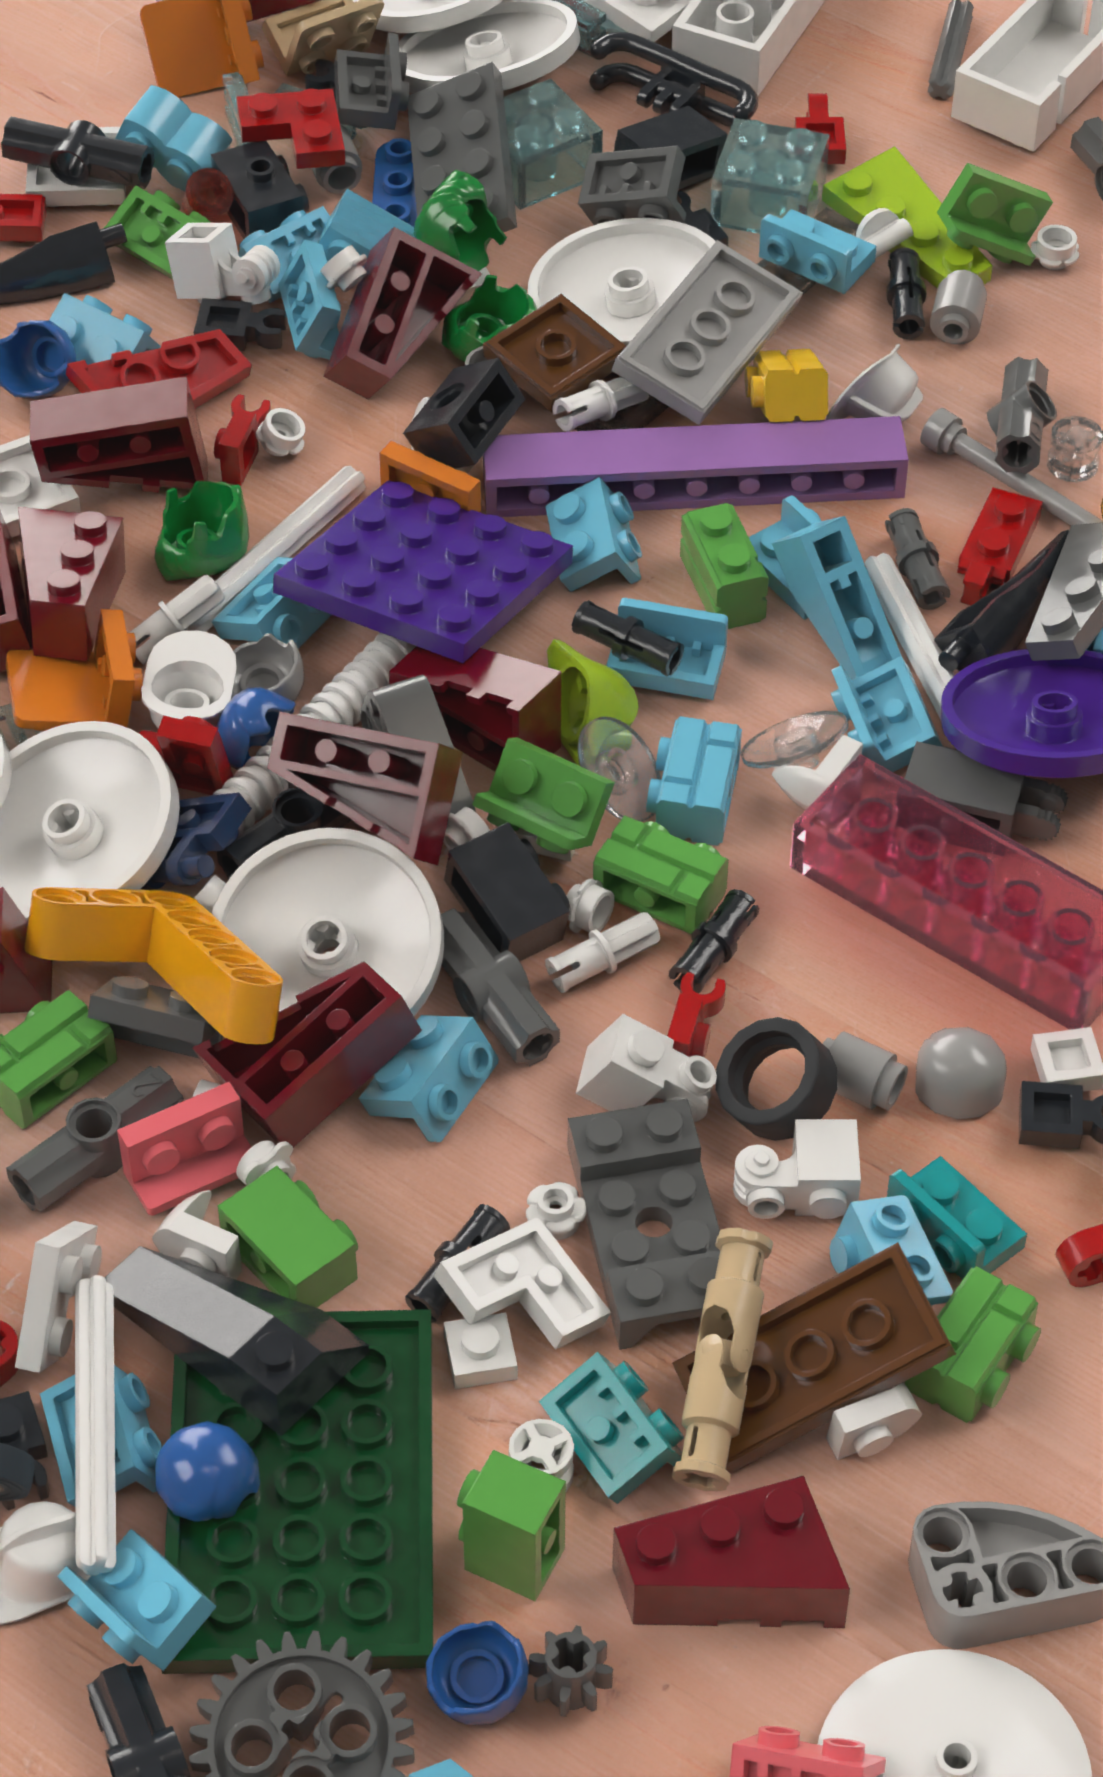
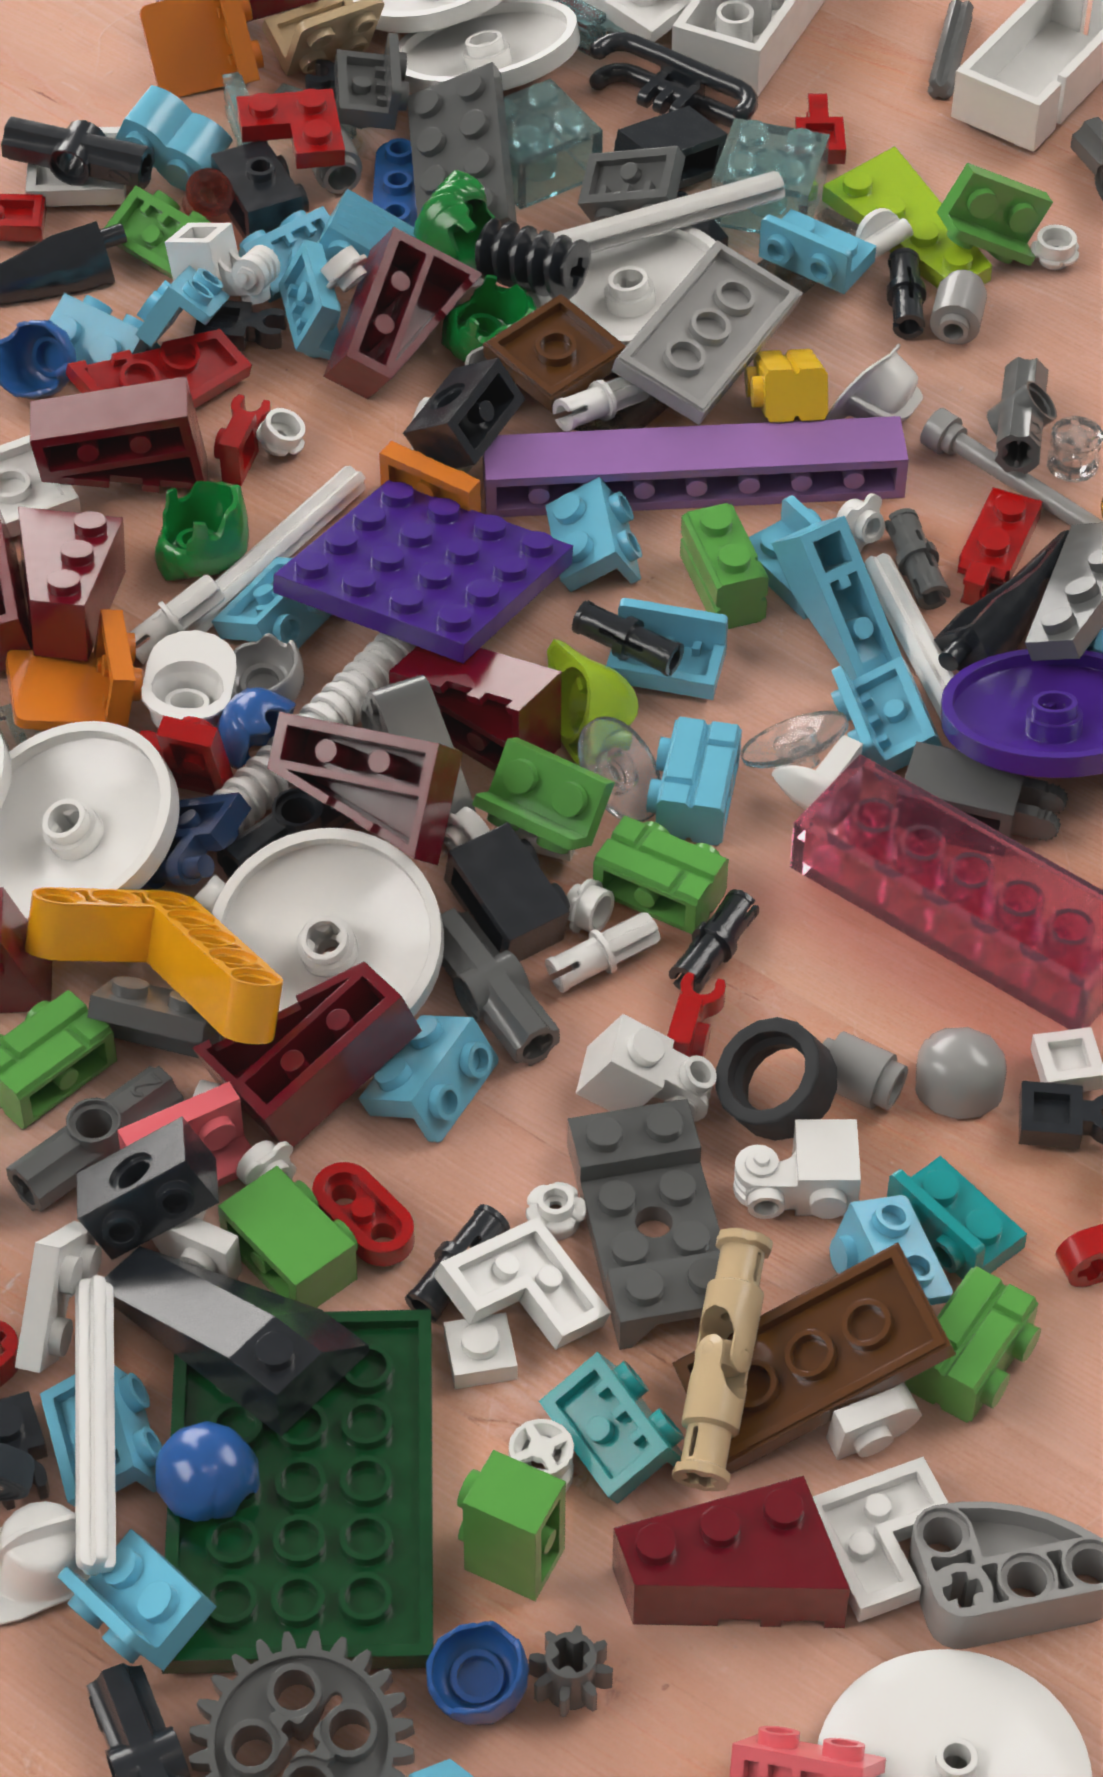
(147, 1188): none -> black brick
(193, 290): none -> medium azure bracket
(370, 1215): none -> red plate
(532, 259): none -> black piece
(679, 212): none -> white axle
(864, 519): none -> white plate
(865, 1528): none -> white plate

